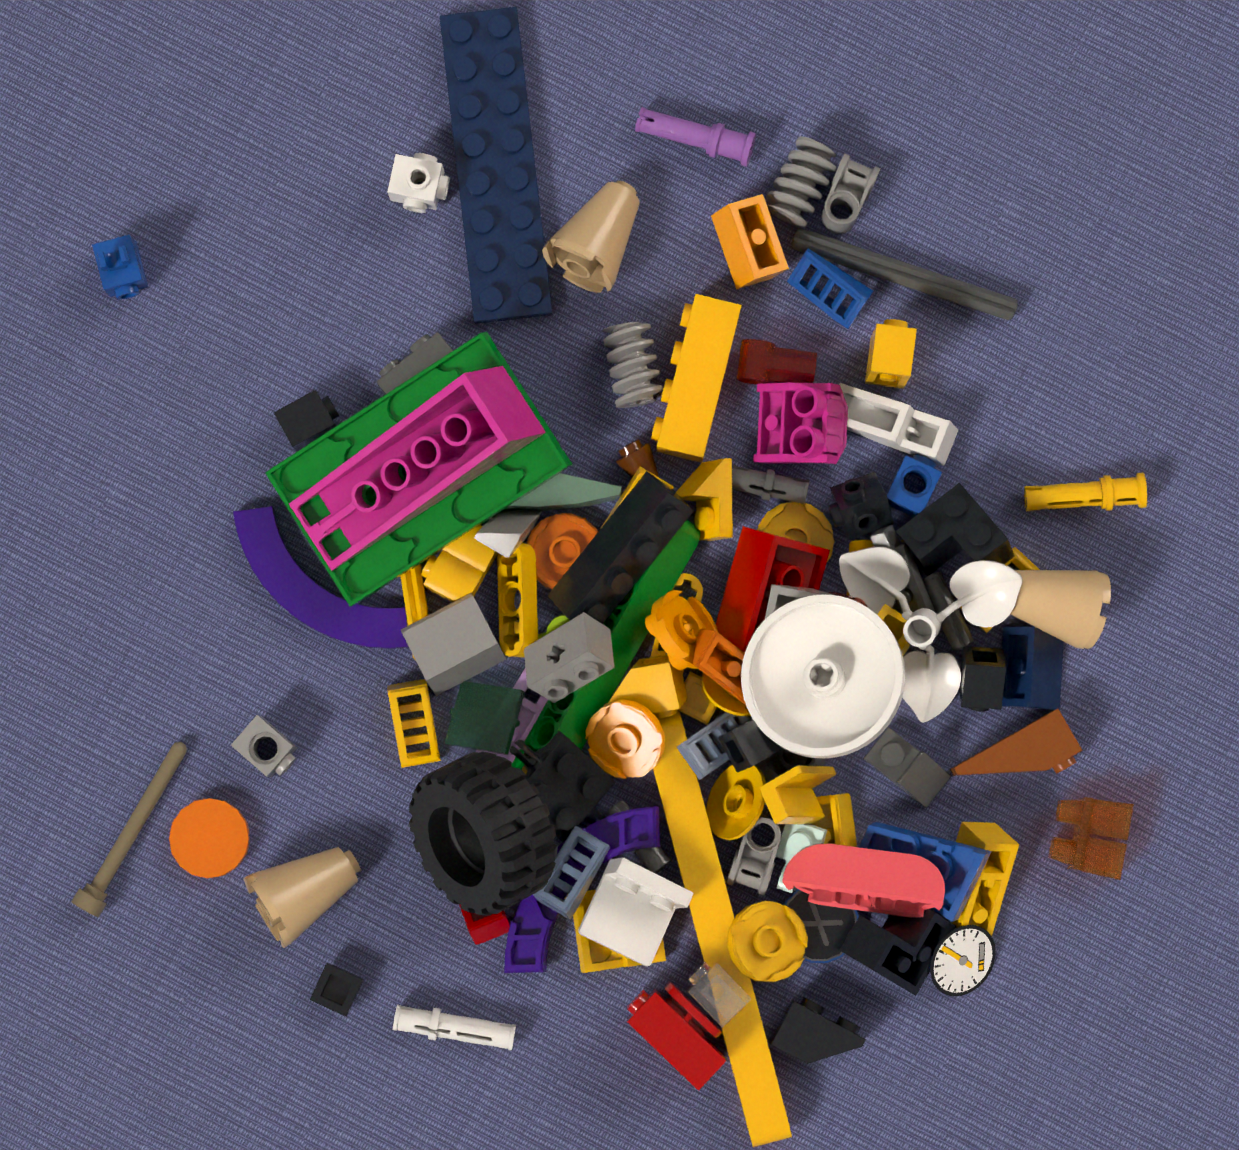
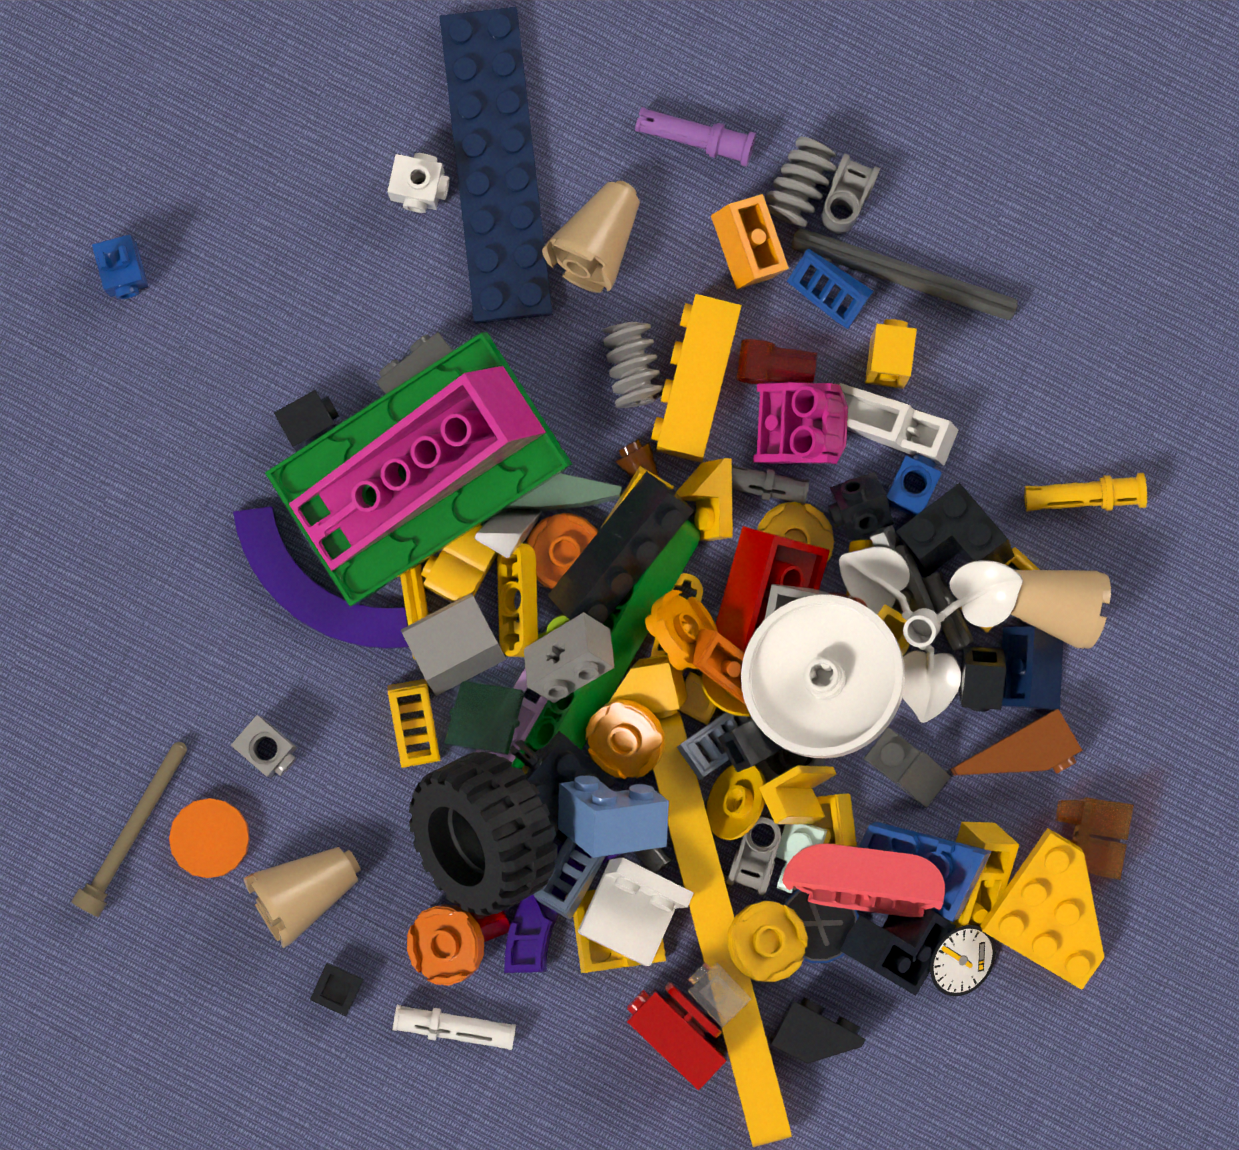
(445, 944): none -> orange tile
(609, 820): none -> medium blue brick
(1050, 911): none -> yellow plate

